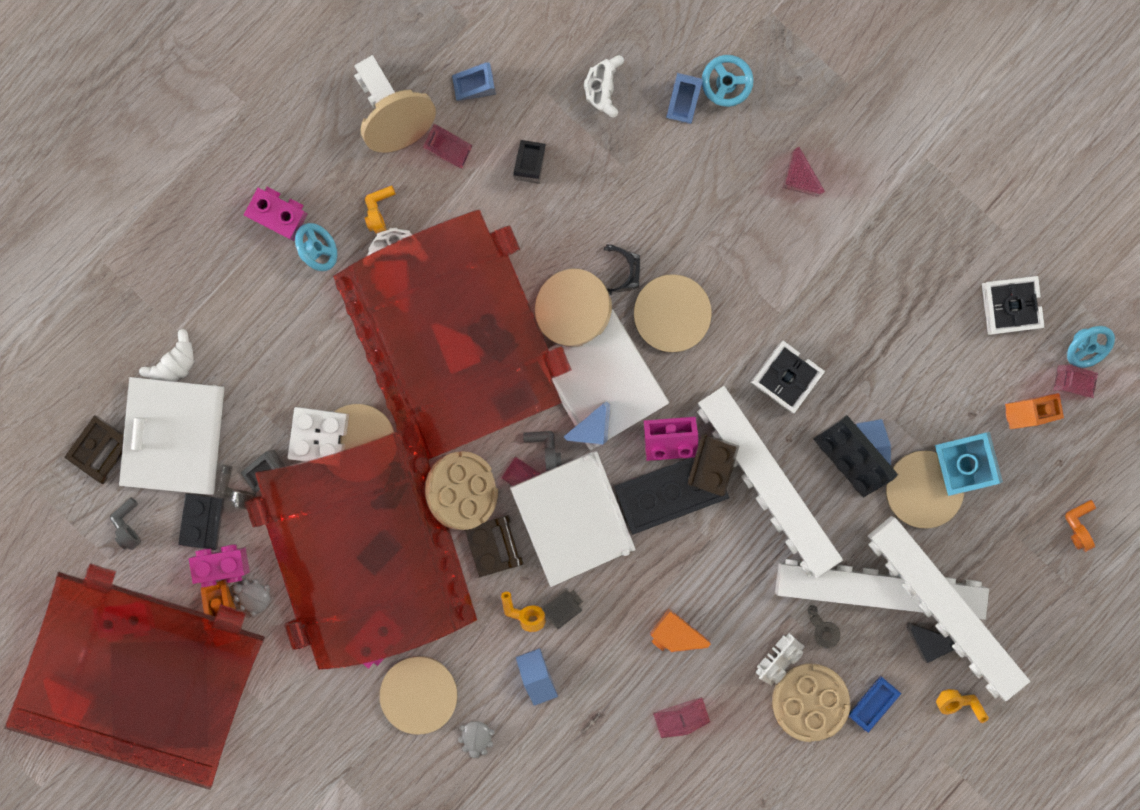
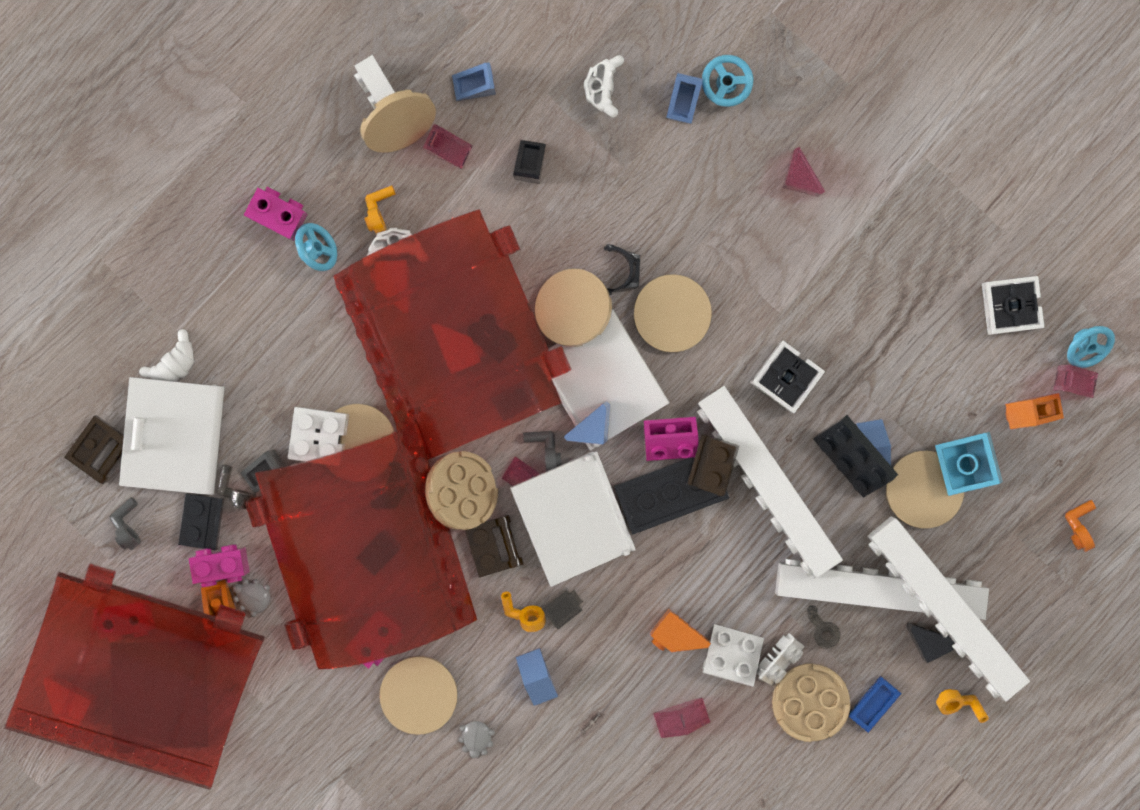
(733, 655): none -> white hinge

